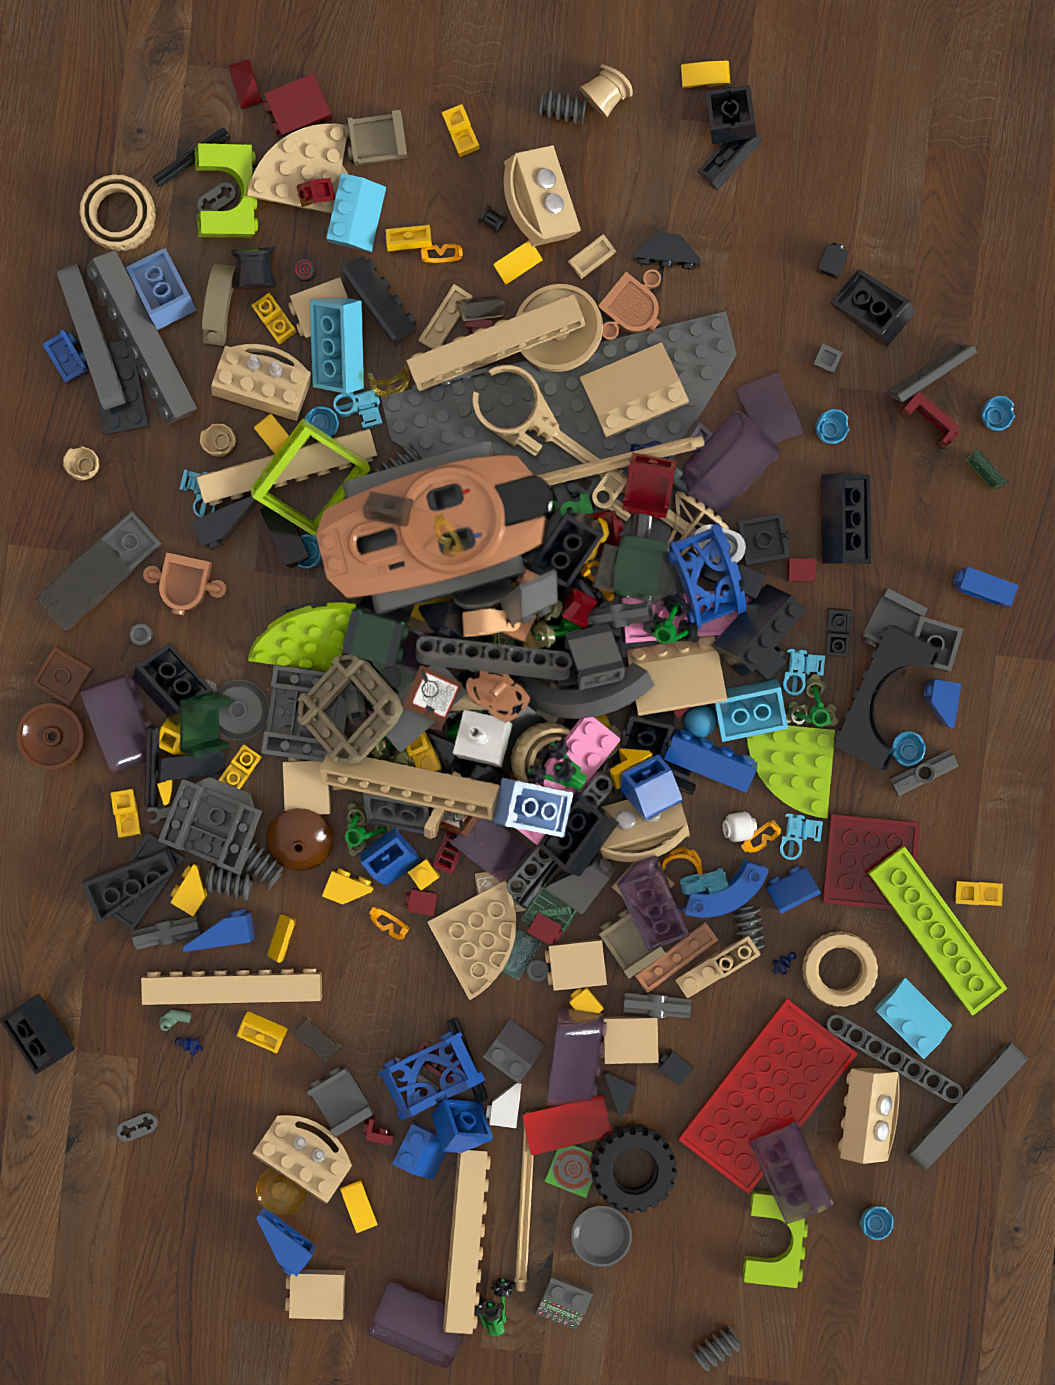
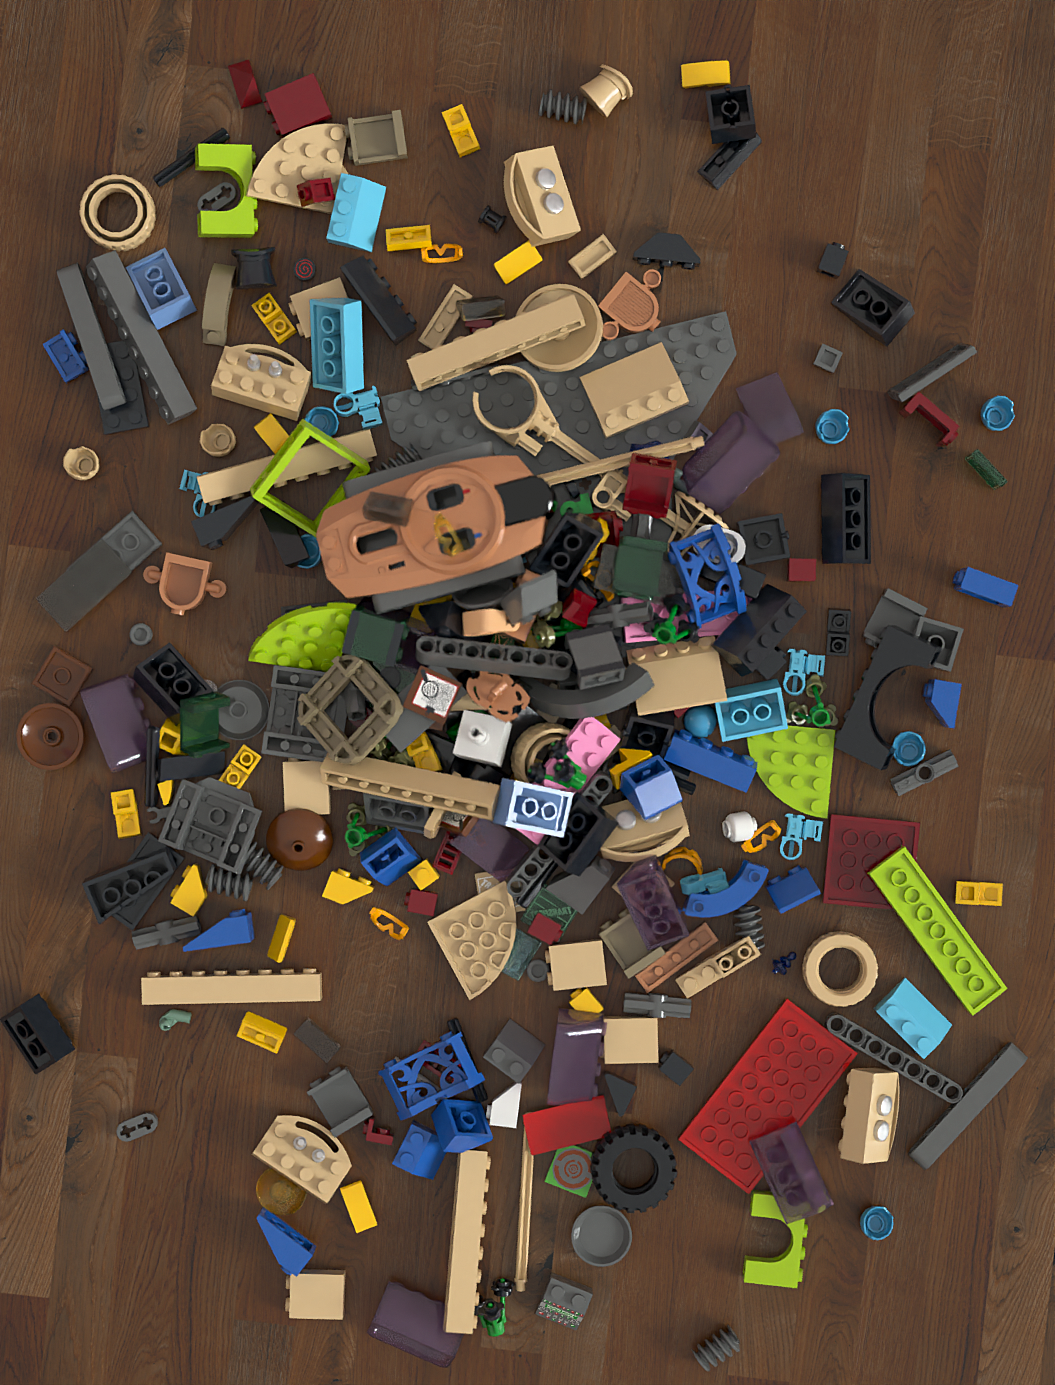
(189, 1044): clear blue hair -> none
(390, 389): clear yellow helmet -> none

